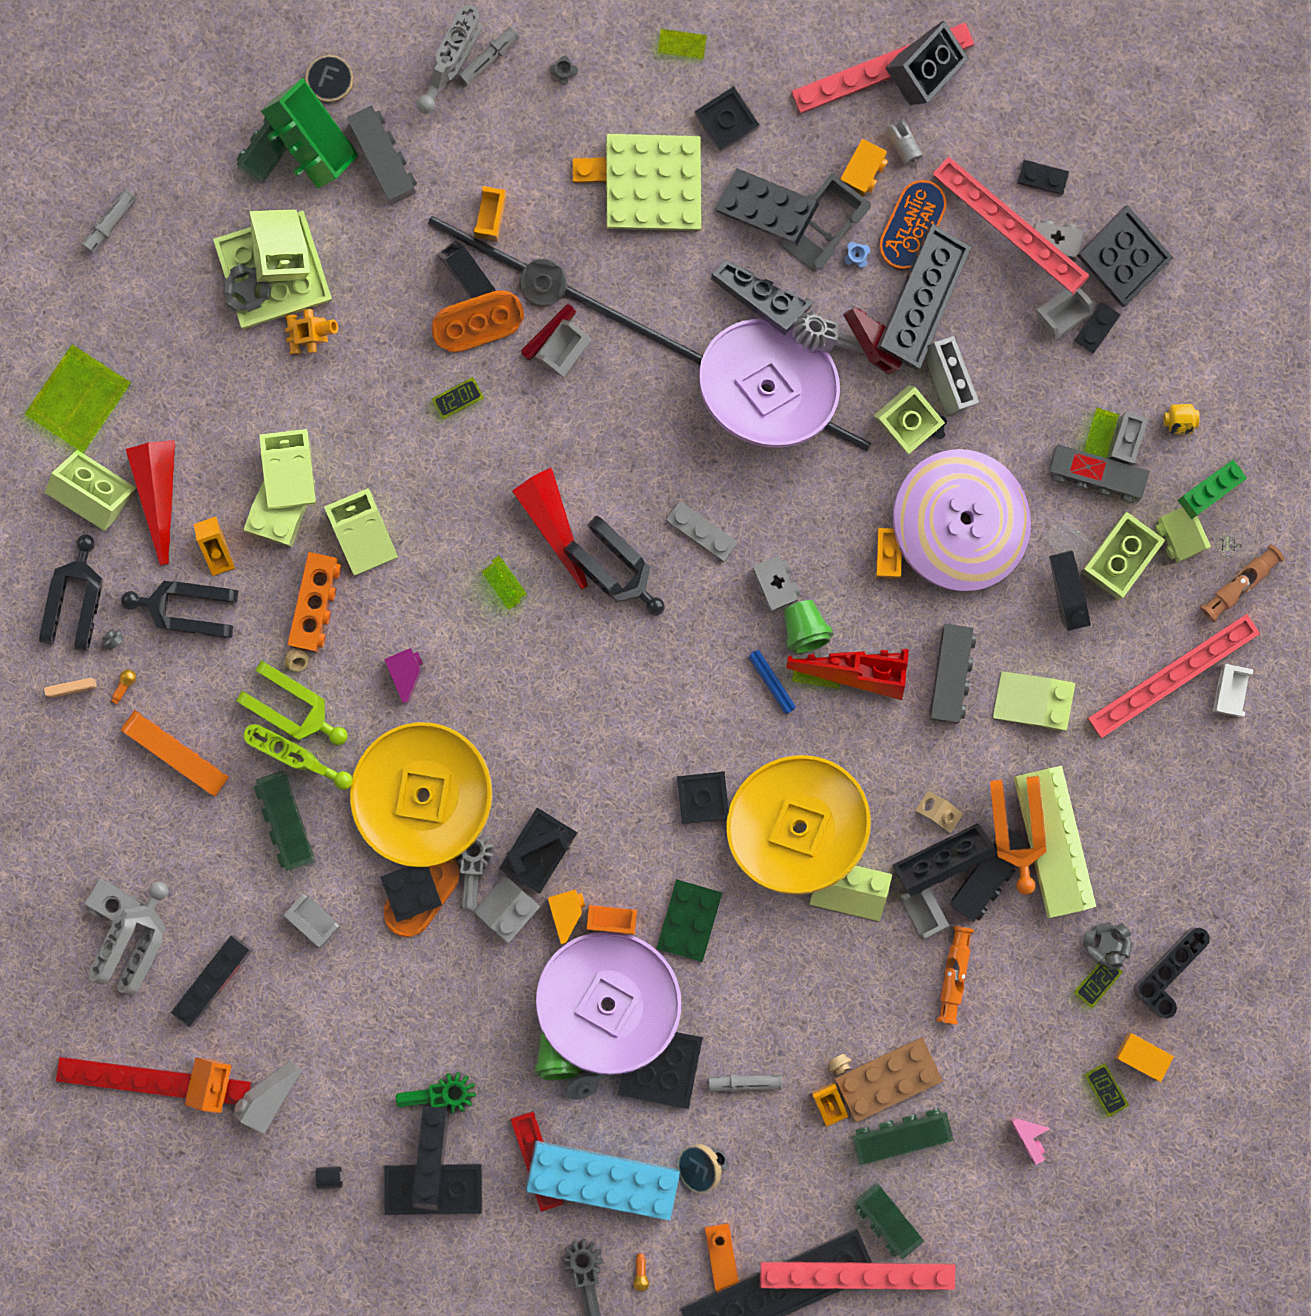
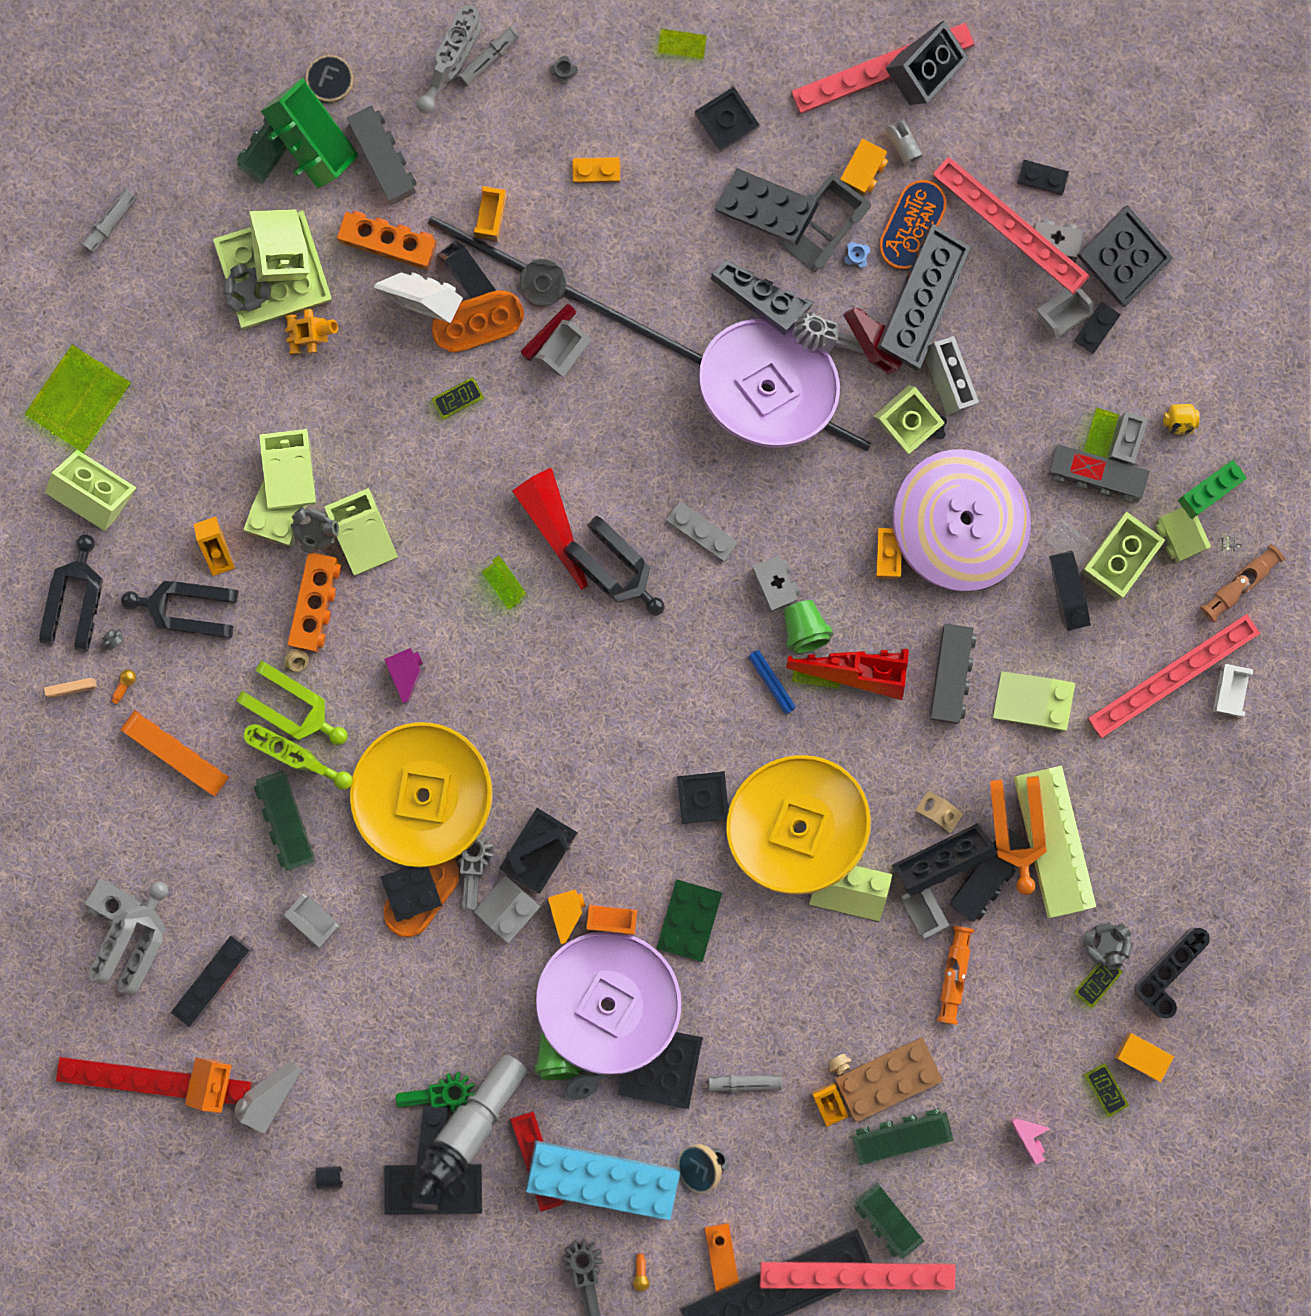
(153, 474): red wedge -> none
(314, 529): none -> dark grey piece
(350, 235): none -> orange brick
(421, 295): none -> white slope
(470, 1126): none -> light grey piece
(653, 182): yellowish green plate -> none

